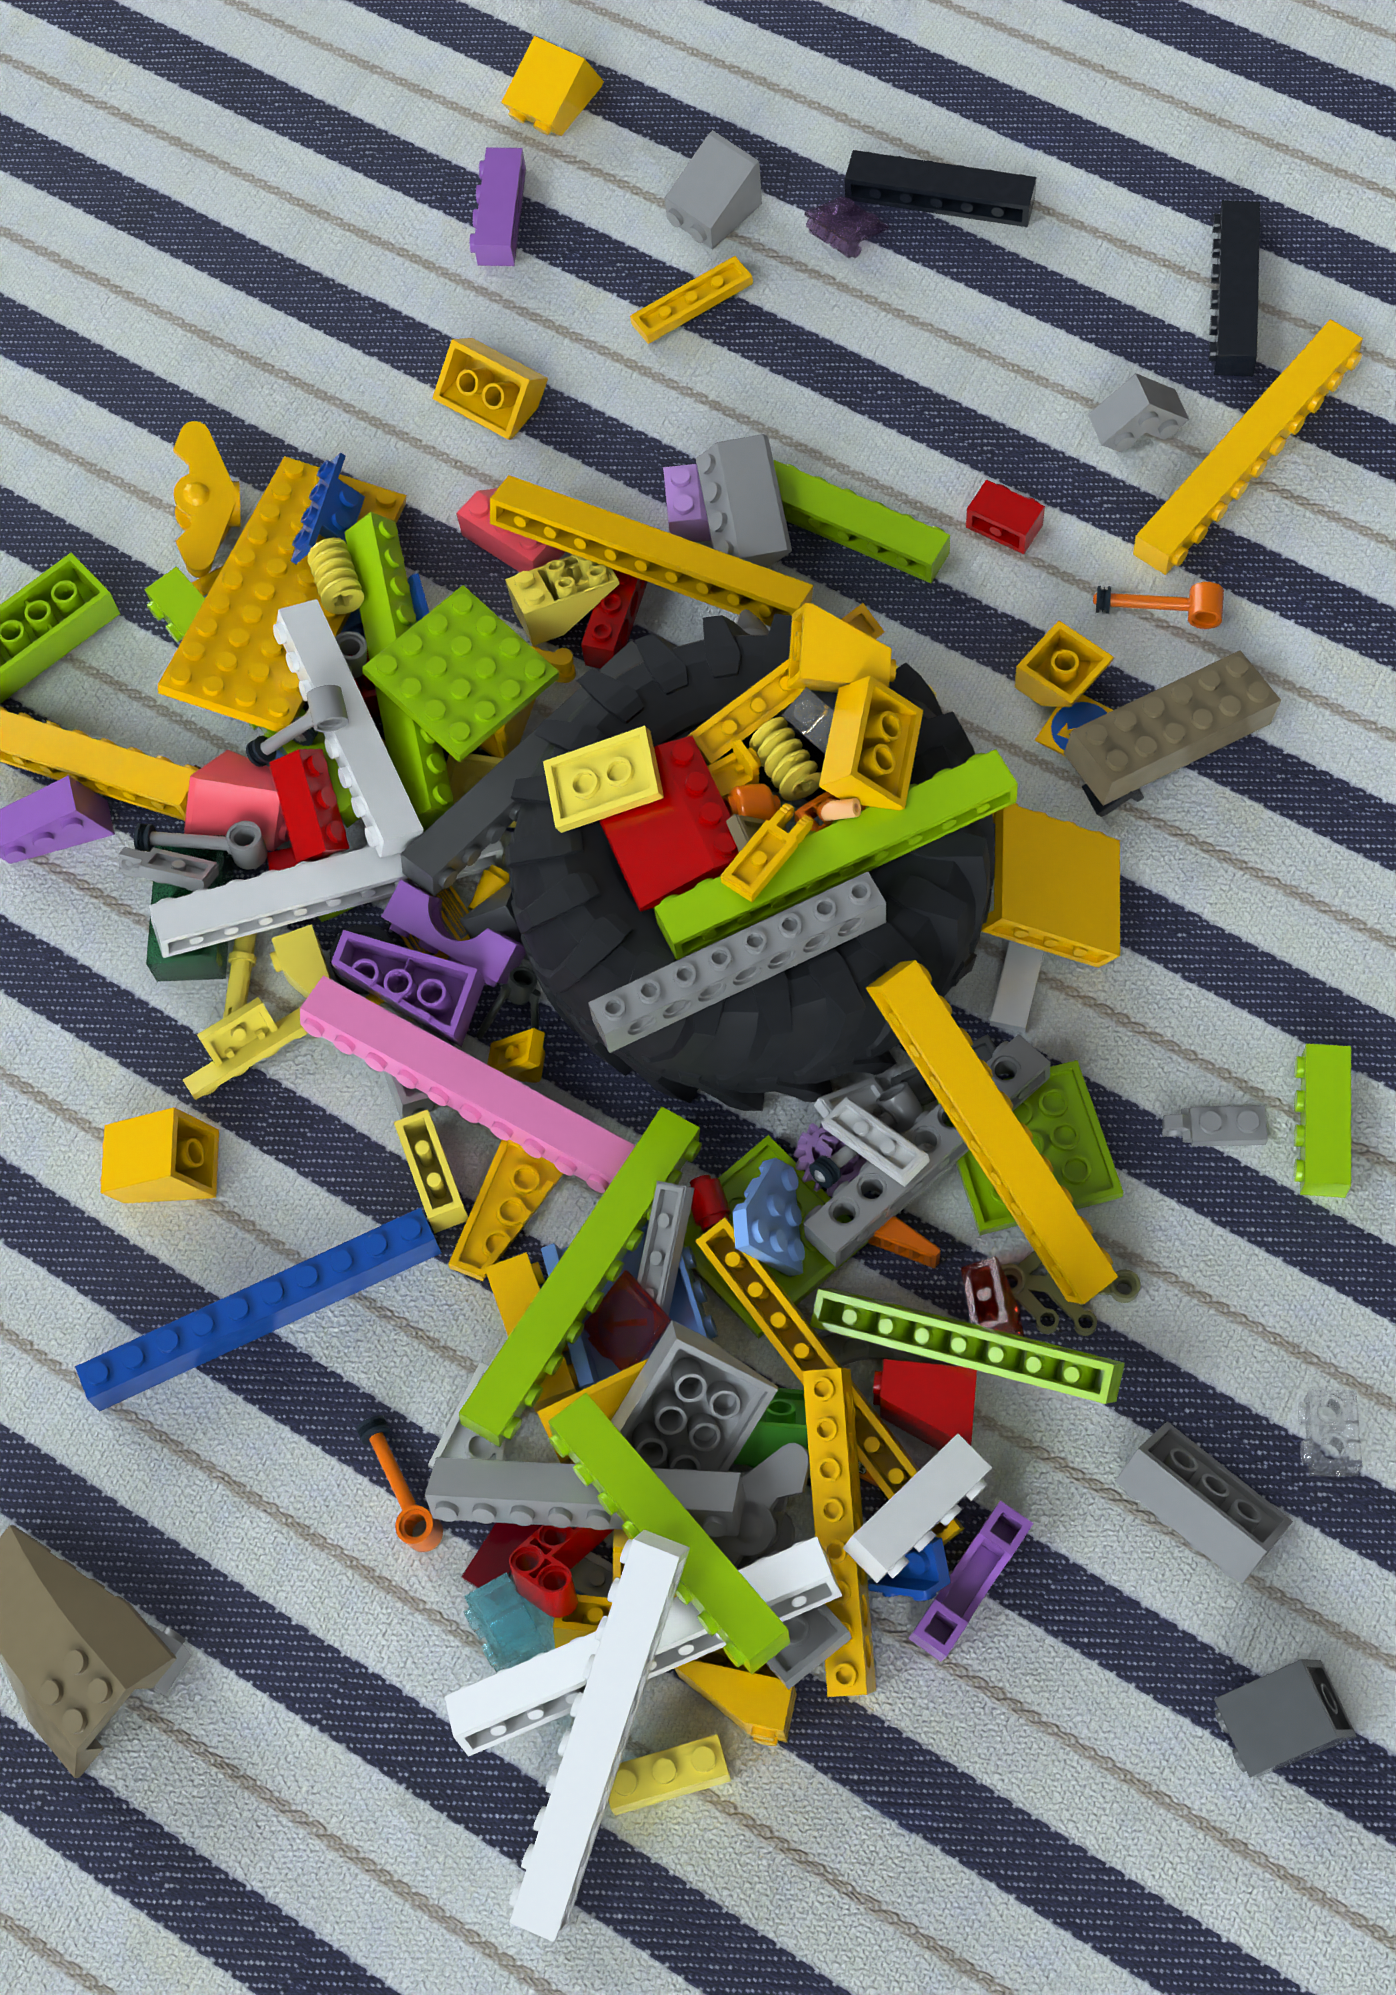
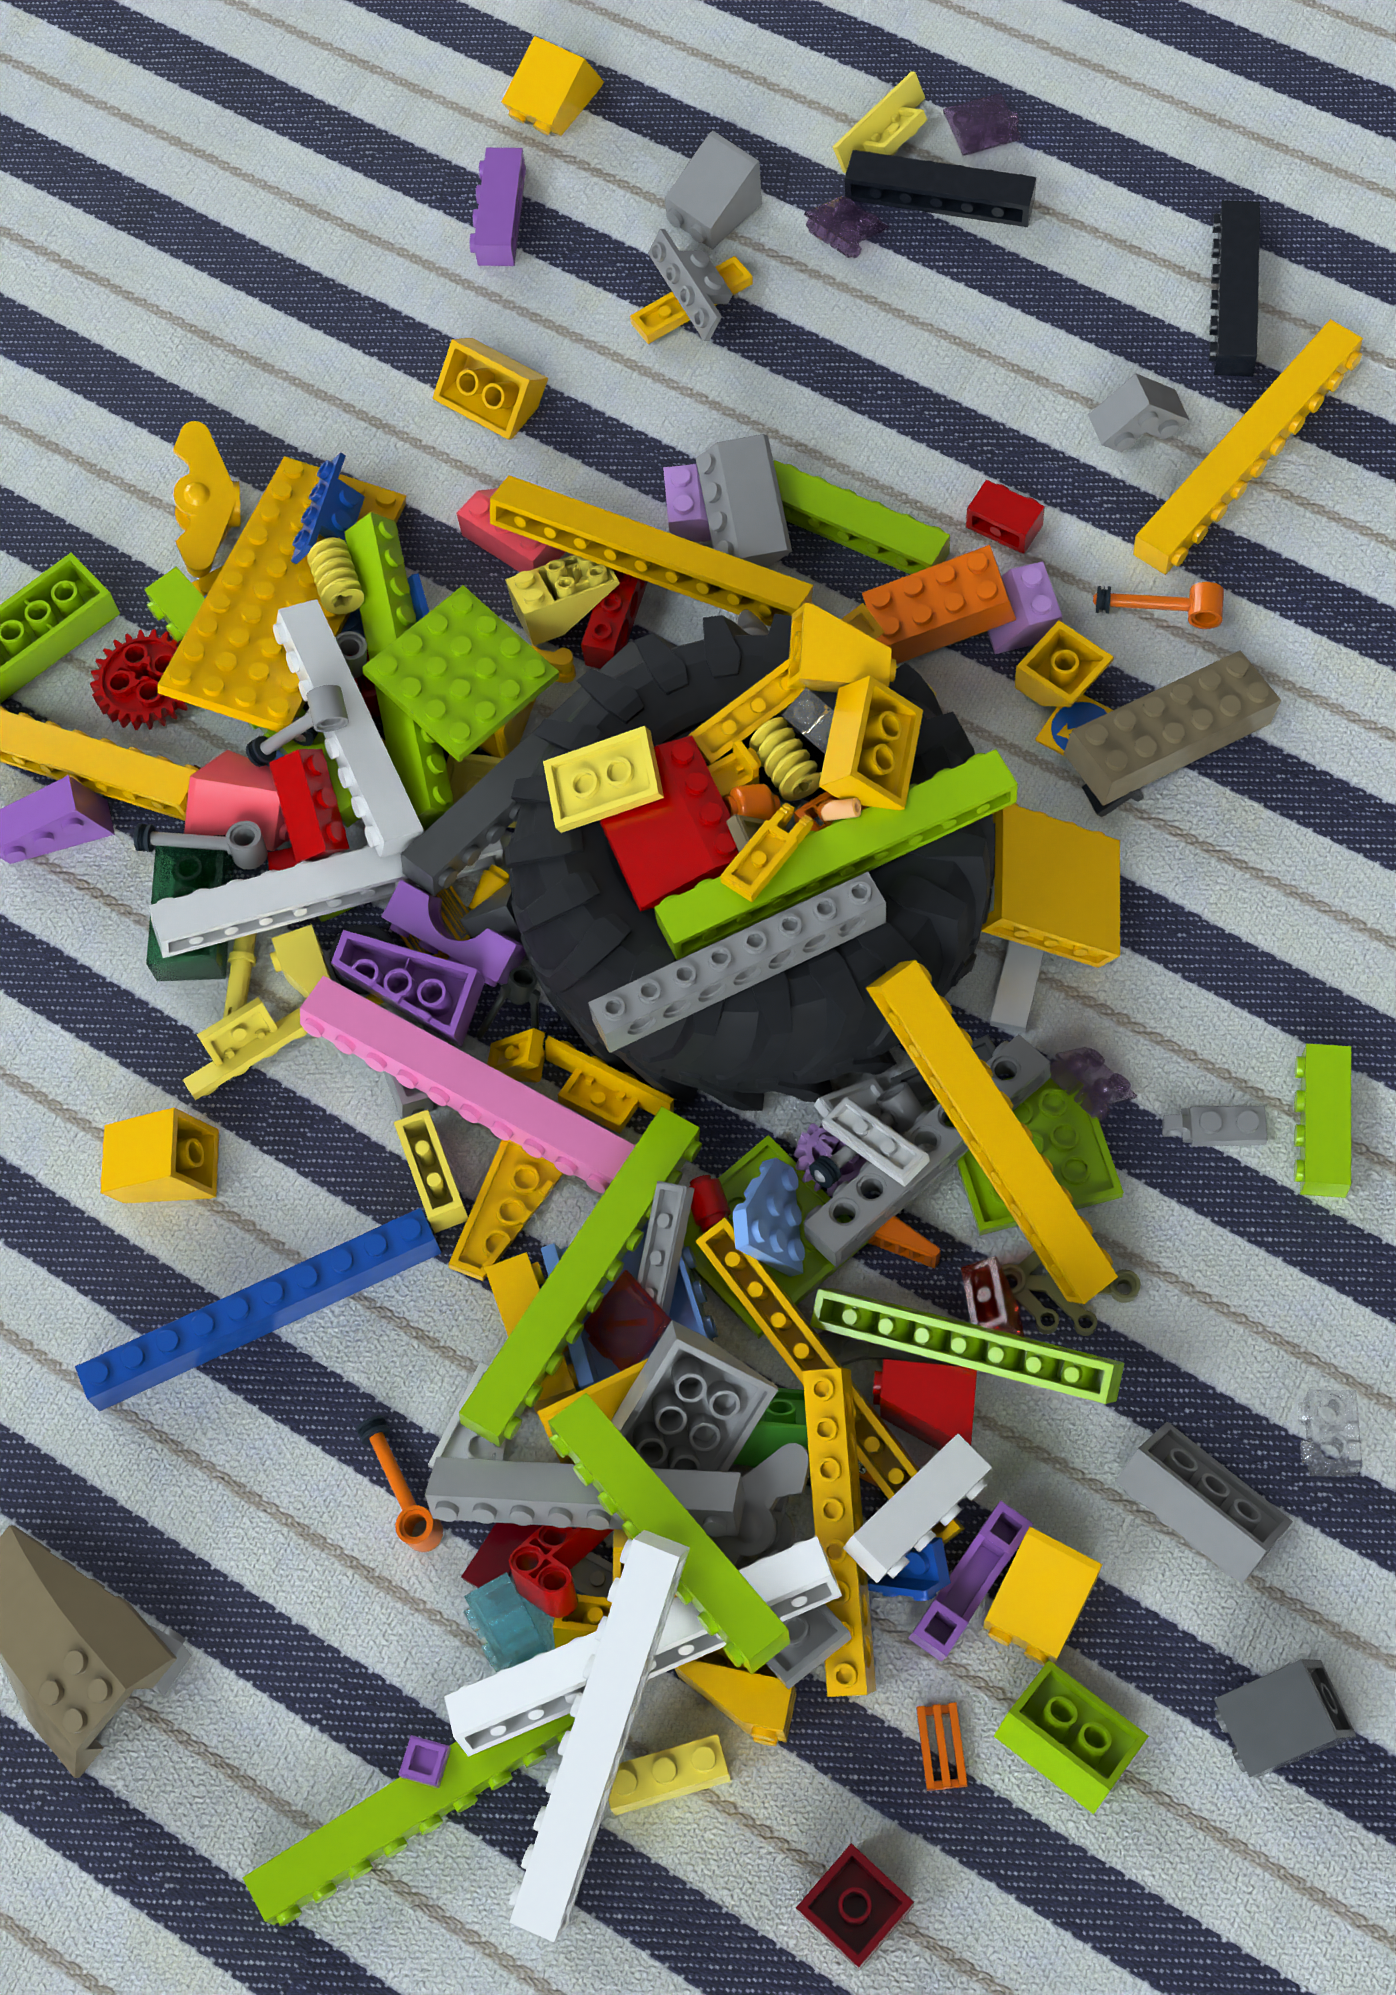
(139, 678): none -> red gear
(168, 868): light grey hinge -> none
(386, 1821): none -> lime brick
(424, 1761): none -> medium lavender tile
(601, 1090): none -> yellow bracket
(692, 281): none -> light grey bracket
(855, 1906): none -> dark red brick
(886, 124): none -> light yellow bracket
(937, 1711): none -> orange tile
(941, 604): none -> orange brick
(982, 124): none -> clear purple hinge
(1033, 607): none -> lavender slope
(1041, 1597): none -> yellow slope
(1070, 1736): none -> lime slope
(1100, 1083): none -> clear purple hinge

